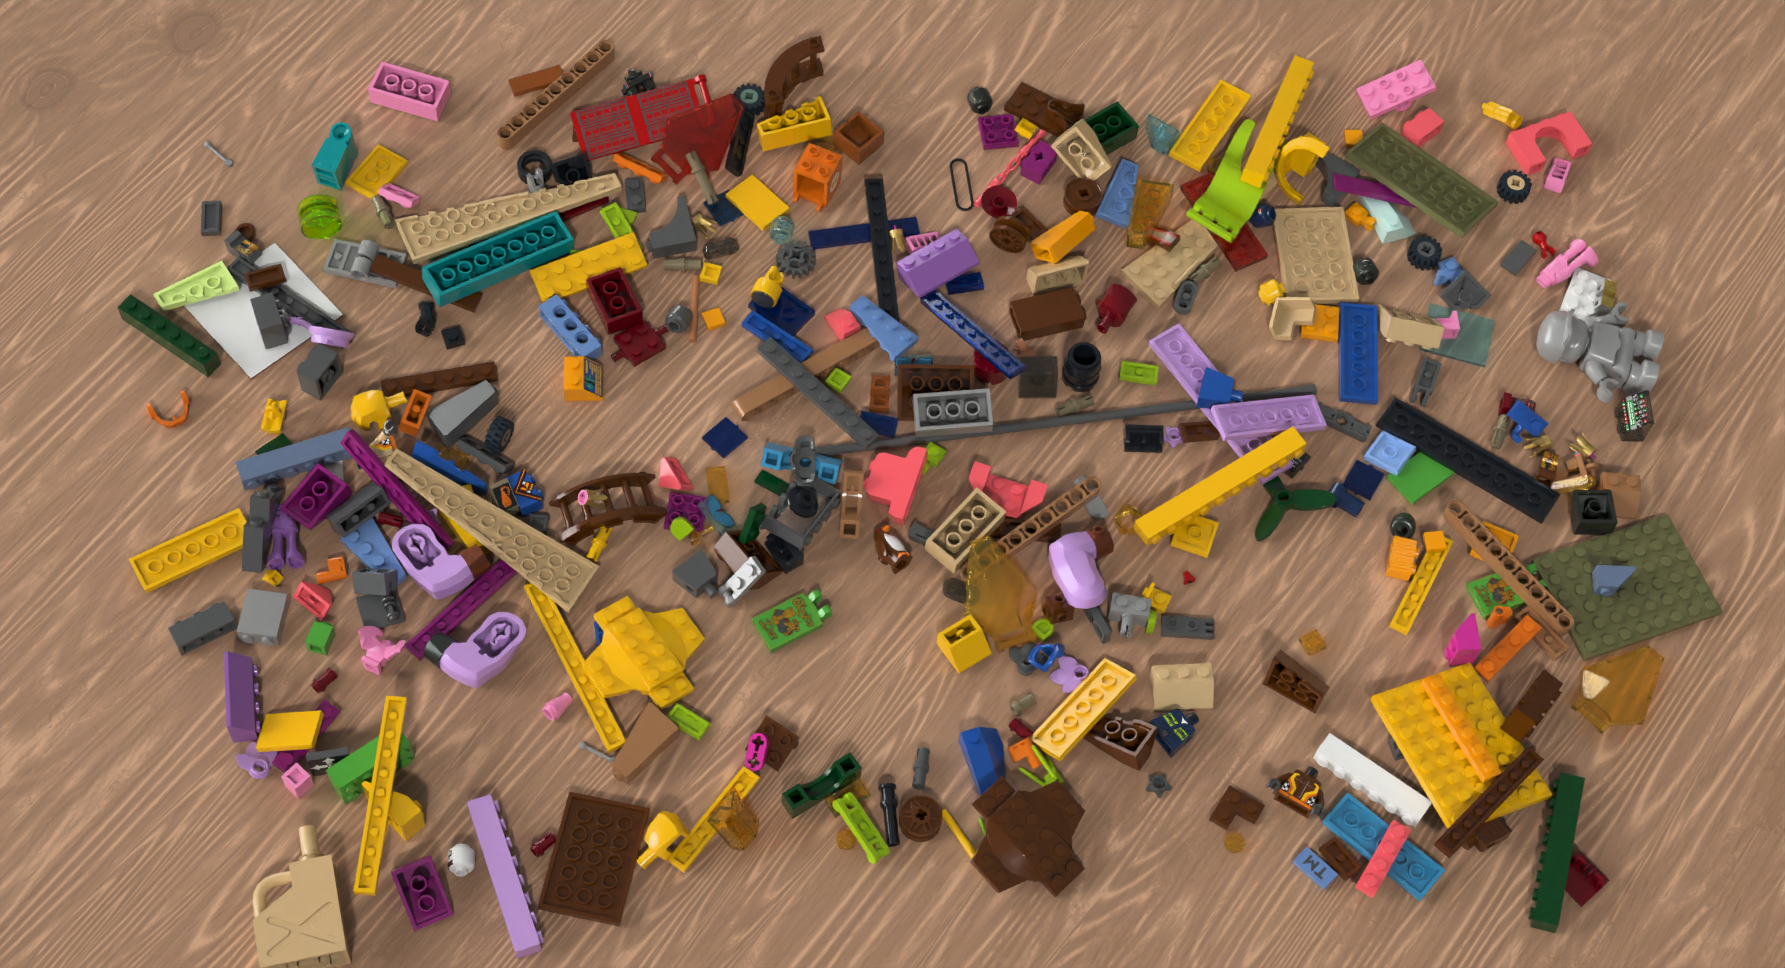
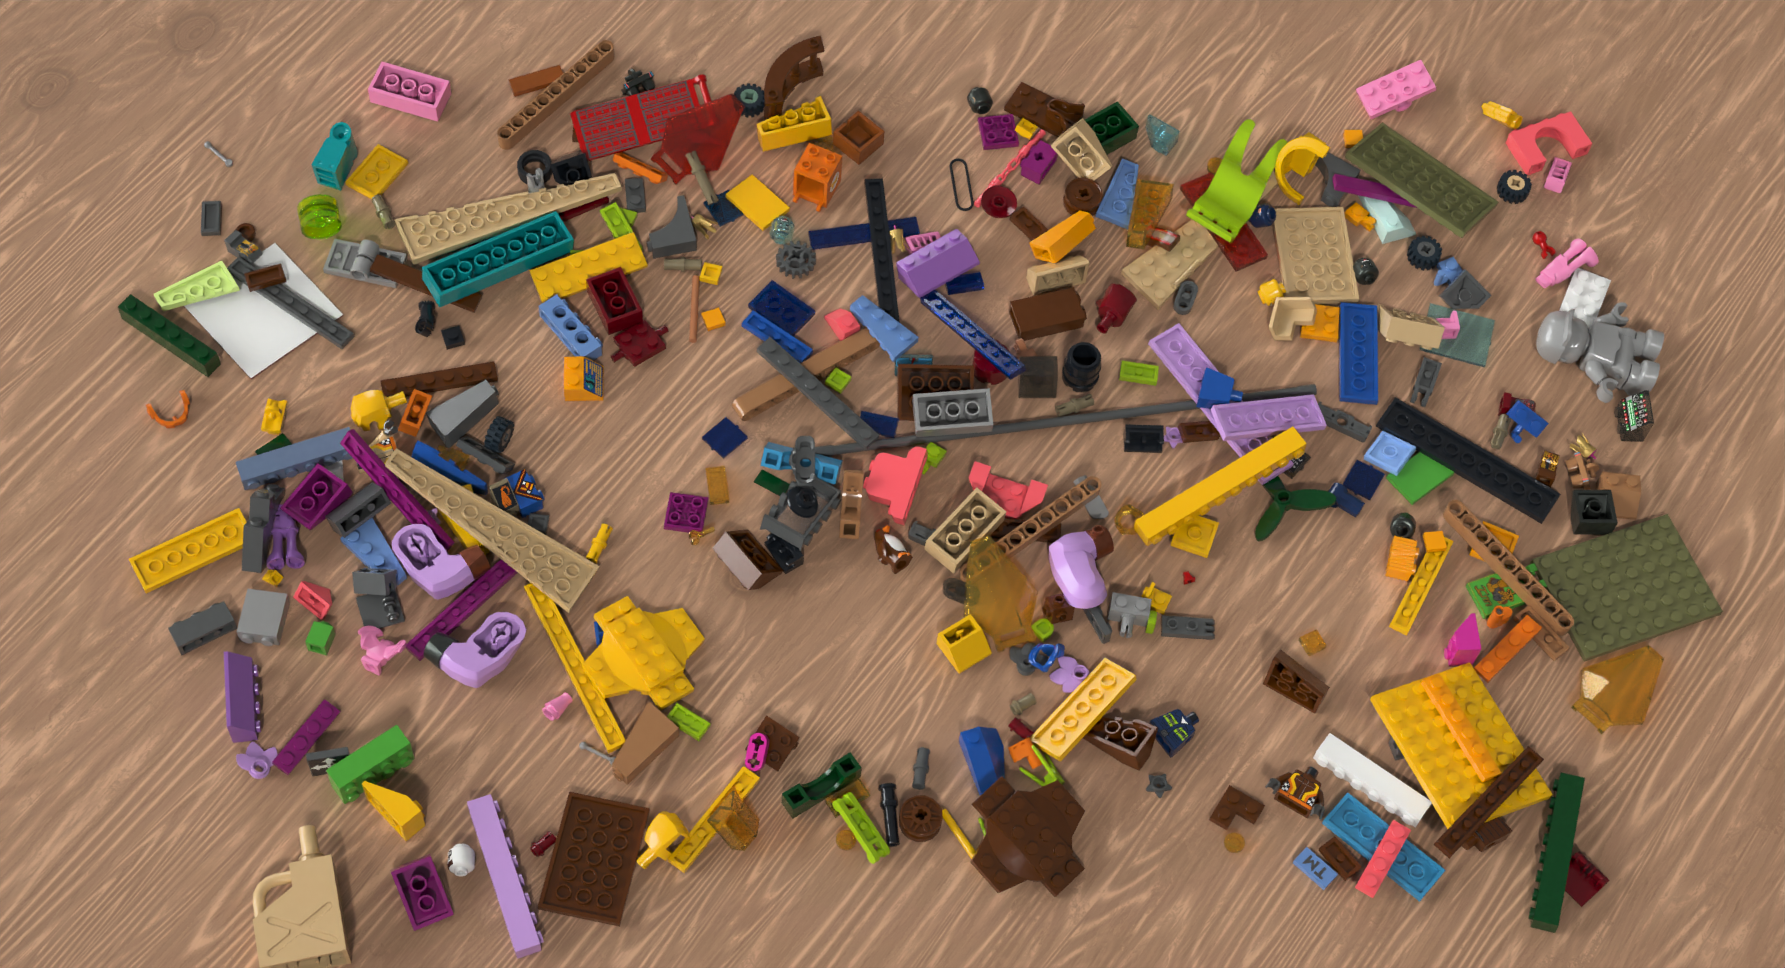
(270, 320): dark grey brick -> none
(289, 731): yellow tile -> none
(297, 780): bright pink panel -> none
(319, 371): dark grey brick -> none
(323, 335): lavender piece -> none
(324, 680): dark red pin -> none
(336, 571): orange piece -> none
(380, 796): yellow plate -> none
(390, 519): dark red pin -> none
(399, 195): bright pink plate -> none
(587, 496): pearl gold piece -> none
(639, 514): reddish brown fence -> none
(673, 475): coral slope -> none
(678, 319): dark grey head -> none
(681, 527): lime tile -> none
(697, 575): dark grey torso -> none
(716, 514): slope -> none
(720, 248): clear smoke plate -> none
(739, 144): black plate -> none
(741, 581): light grey plate -> none
(752, 524): dark green plate -> none
(768, 288): yellow piece -> none
(791, 620): bright green tile -> none
(879, 394): dark orange slope -> none
(1009, 234): reddish brown wheel -> none
(1182, 687): tan slope -> none
(1205, 271): dark tan pin -> none
(1210, 125): yellow plate -> none
(1277, 122): yellow brick -> none
(1423, 127): coral brick -> none
(1518, 258): dark grey tile -> none
(1531, 706): reddish brown wedge -> none
(1543, 443): pearl gold piece -> none
(1579, 483): clear yellow piece -> none
(1606, 291): piece -> none
(1609, 578): sand blue slope -> none

